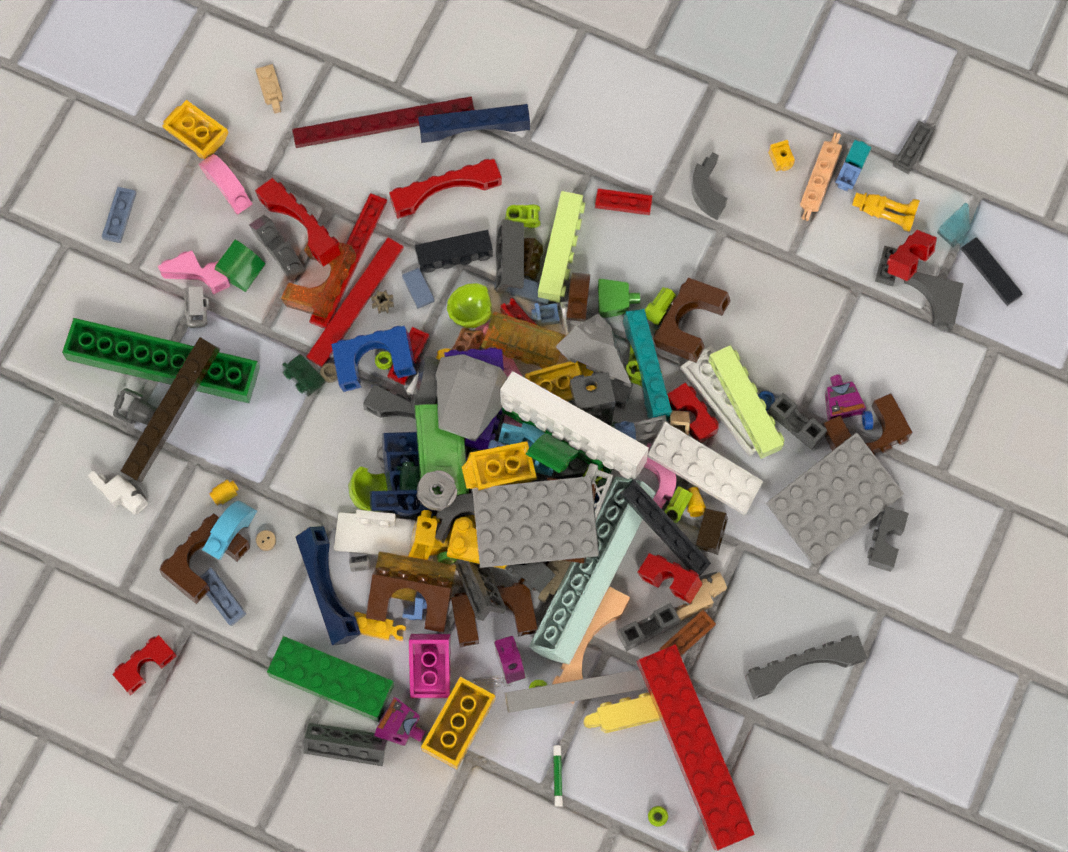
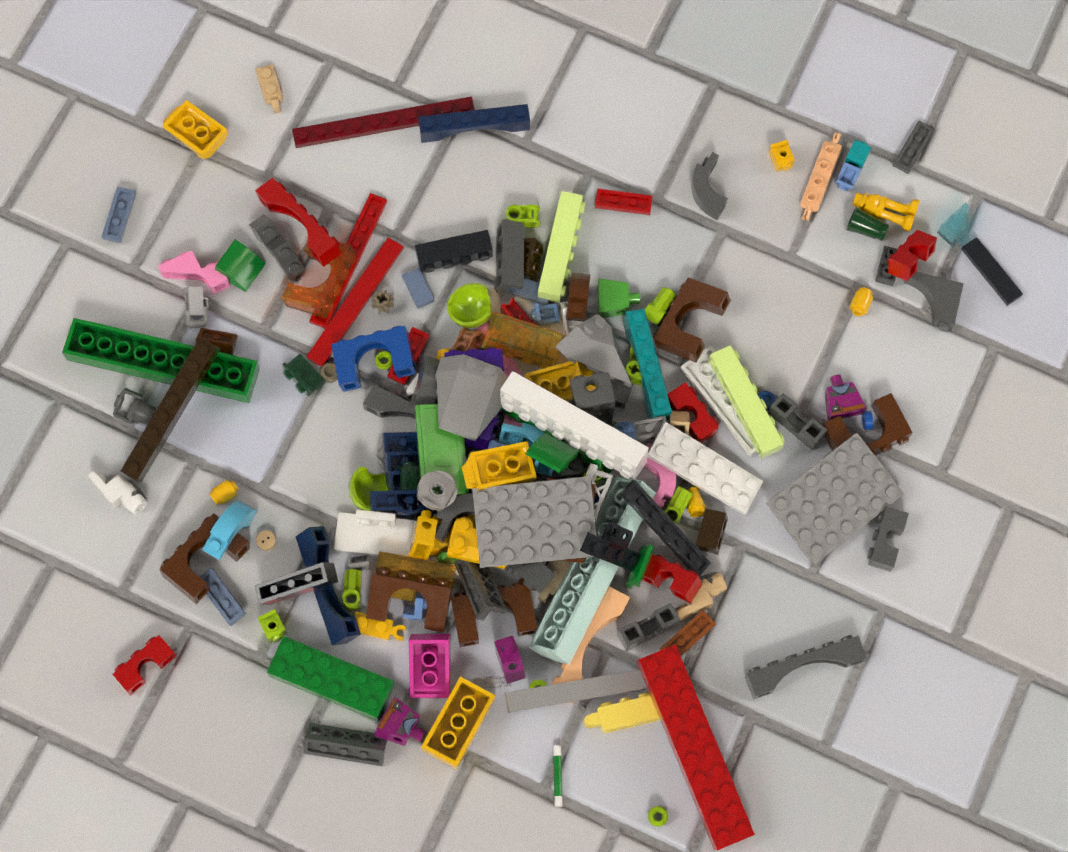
(223, 340): none -> reddish brown slope
(227, 182): bright pink arch -> none
(269, 618): none -> lime brick
(296, 583): none -> black brick
(352, 588): none -> lime piece
(480, 176): red arch -> none
(612, 546): none -> black plate
(637, 574): none -> green slope
(861, 301): none -> yellow brick
(867, 225): none -> dark green plant

